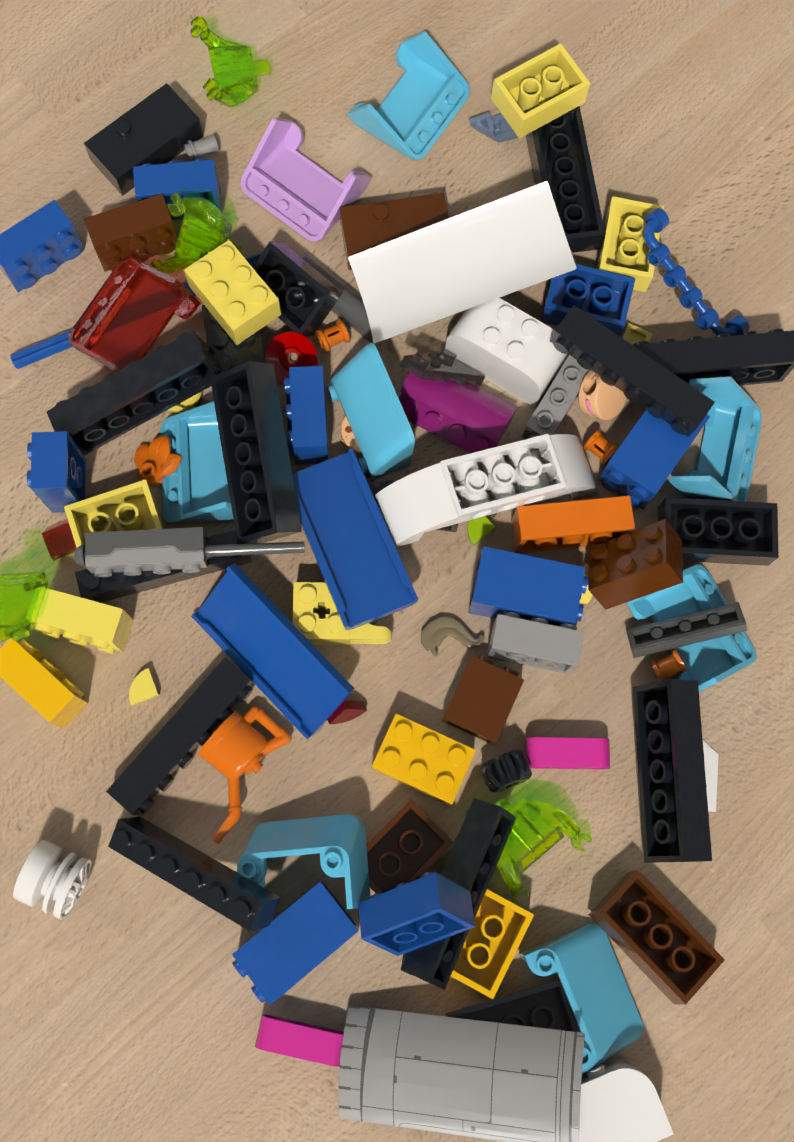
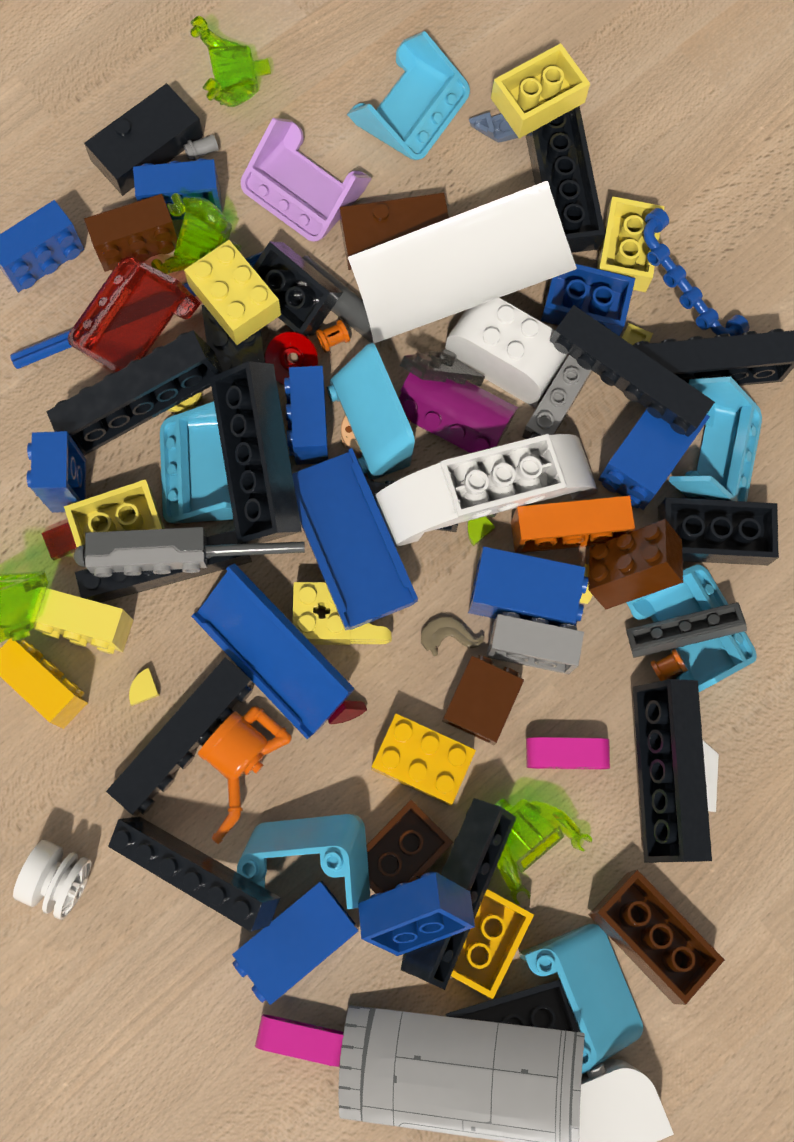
(156, 460): orange plate -> none
(506, 771): black gear -> none
(600, 399): light nougat head -> none
(601, 447): orange bush -> none

